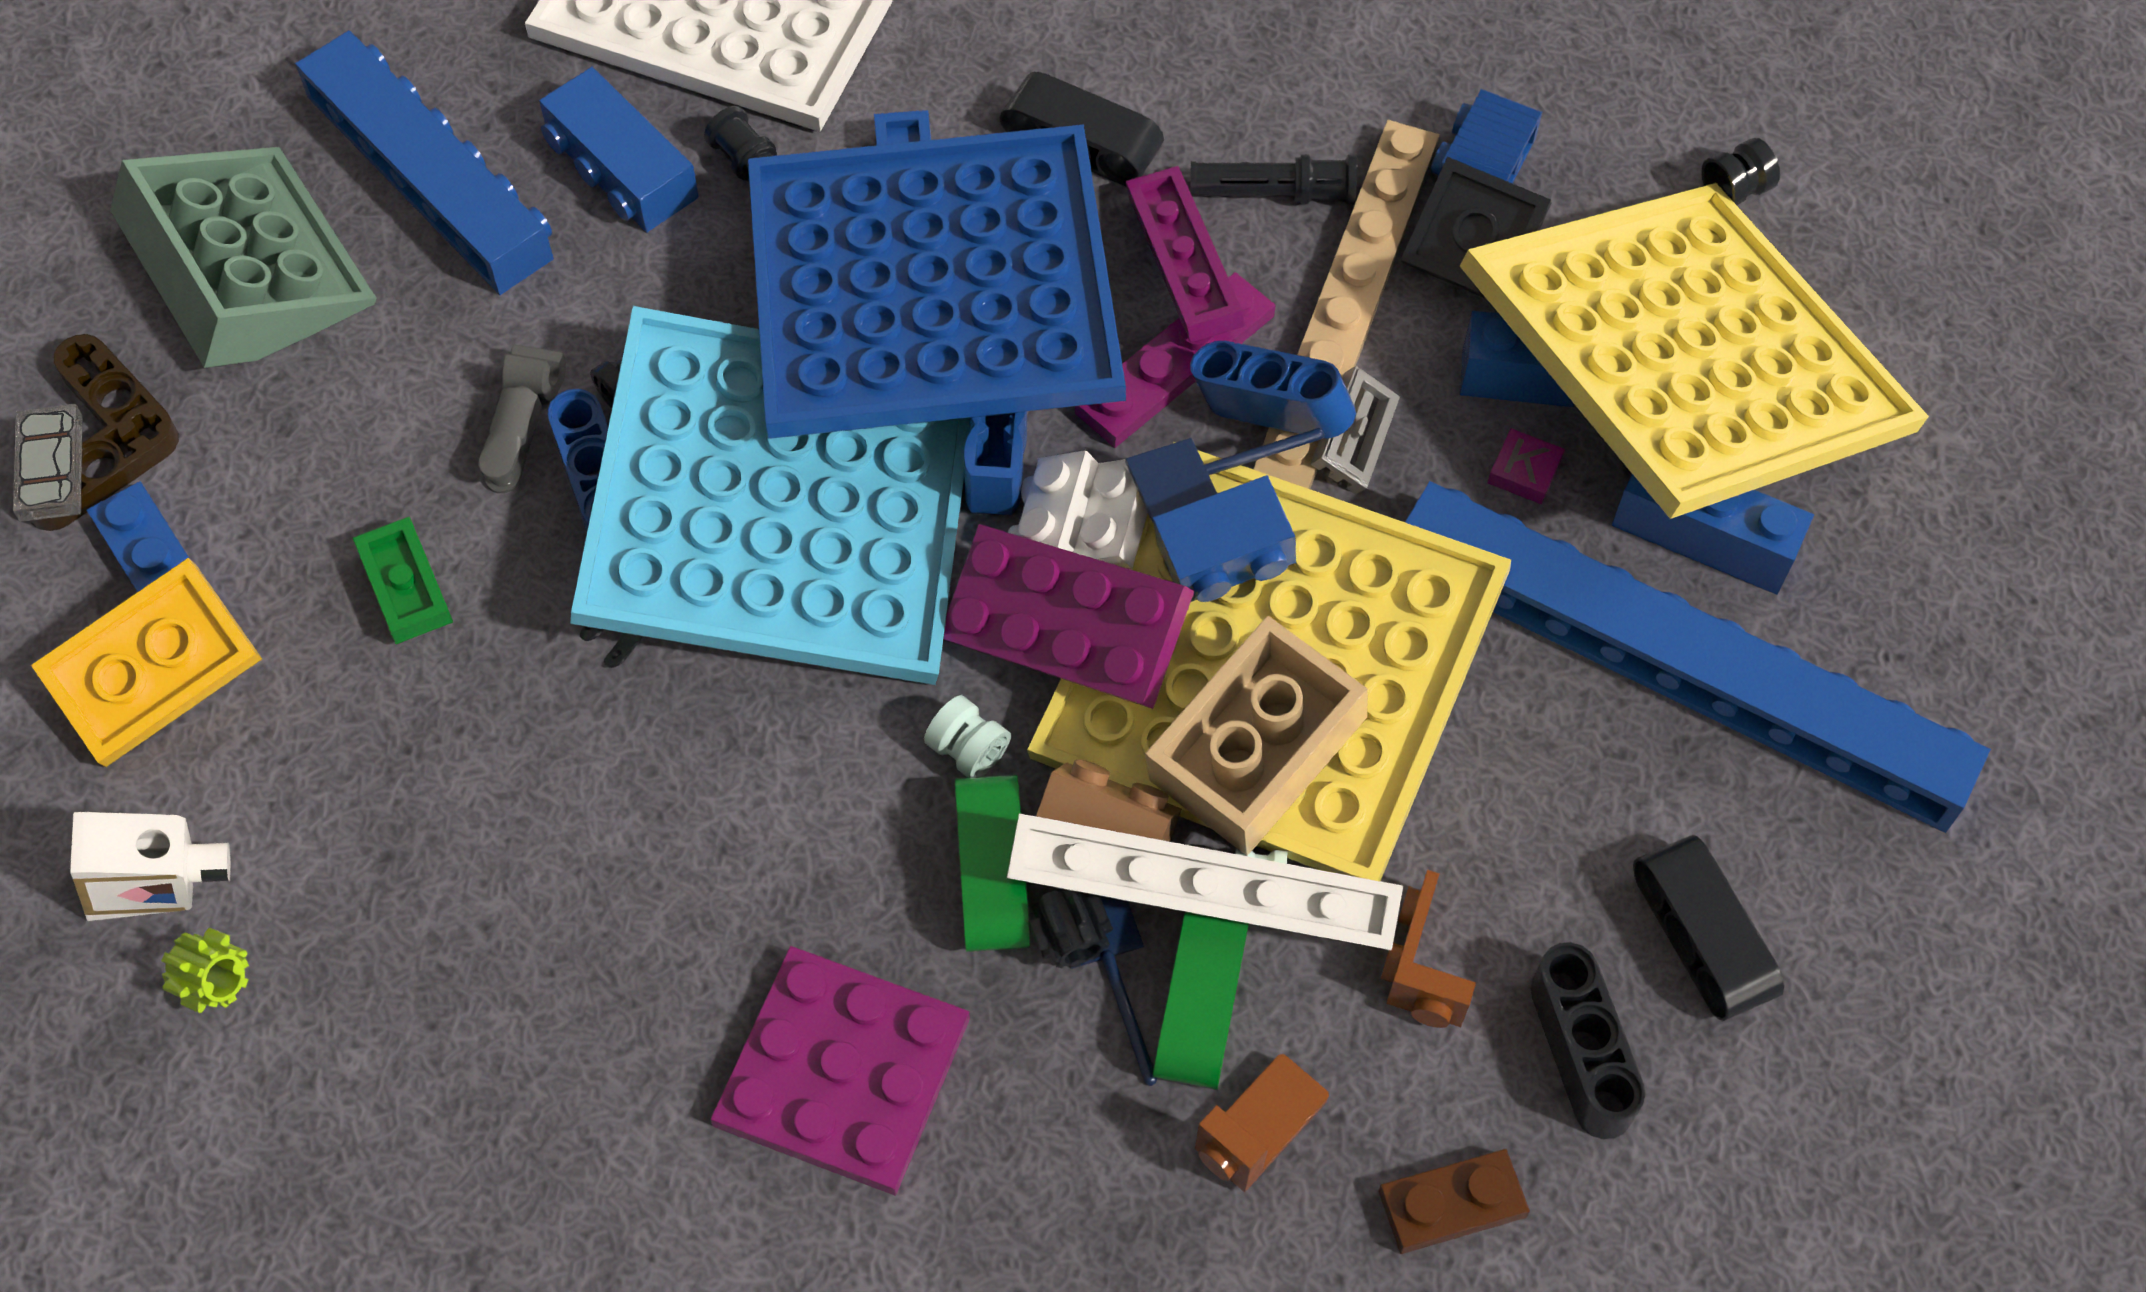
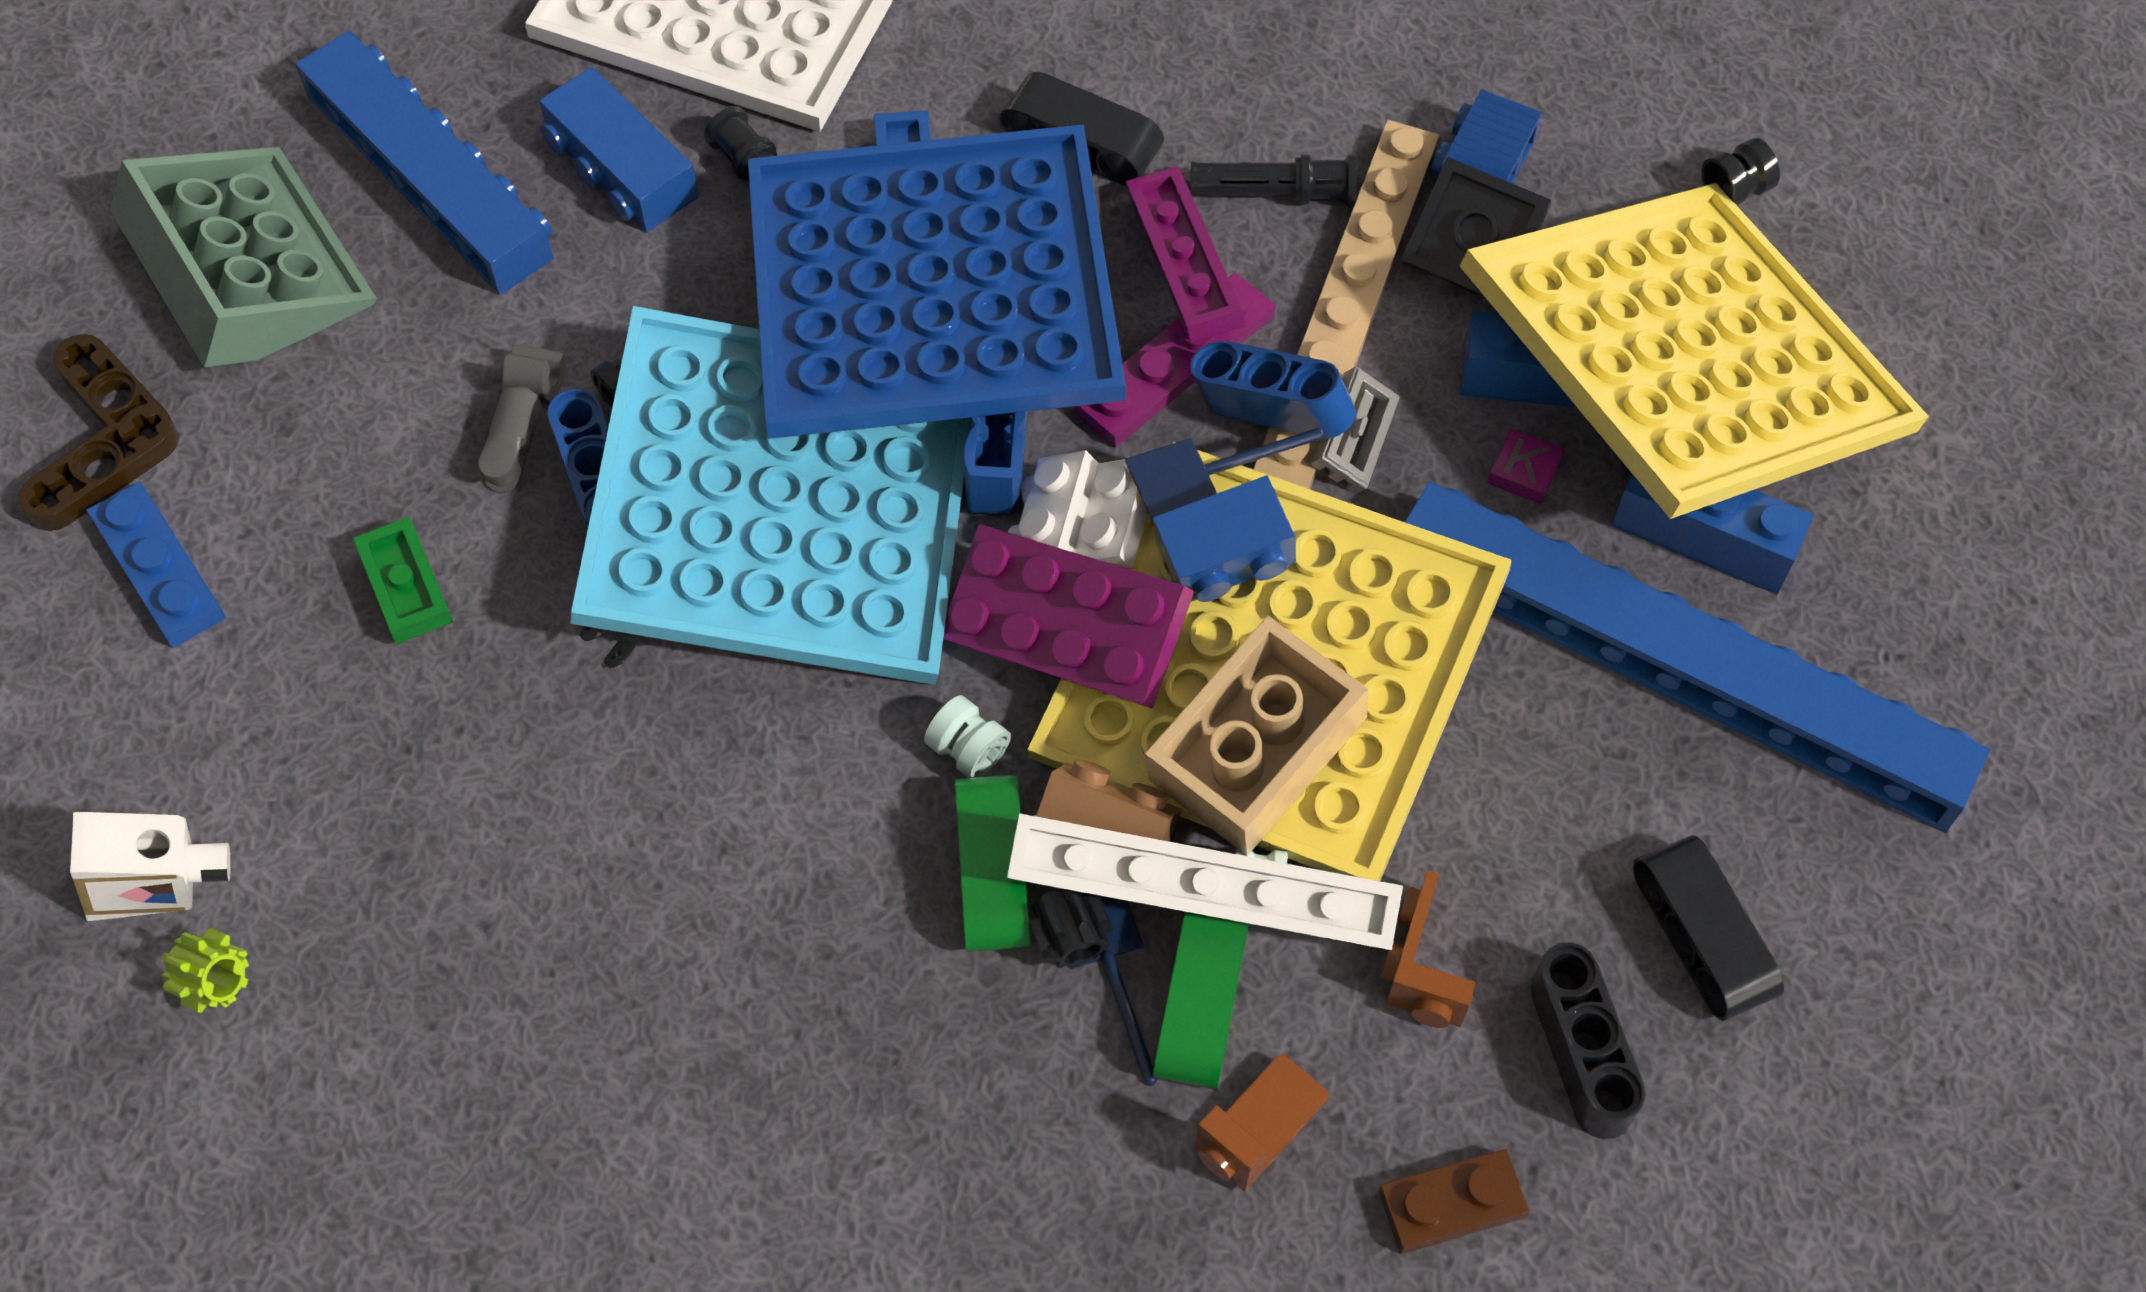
(47, 462): tile -> none
(146, 662): yellow plate -> none
(841, 1070): magenta plate -> none

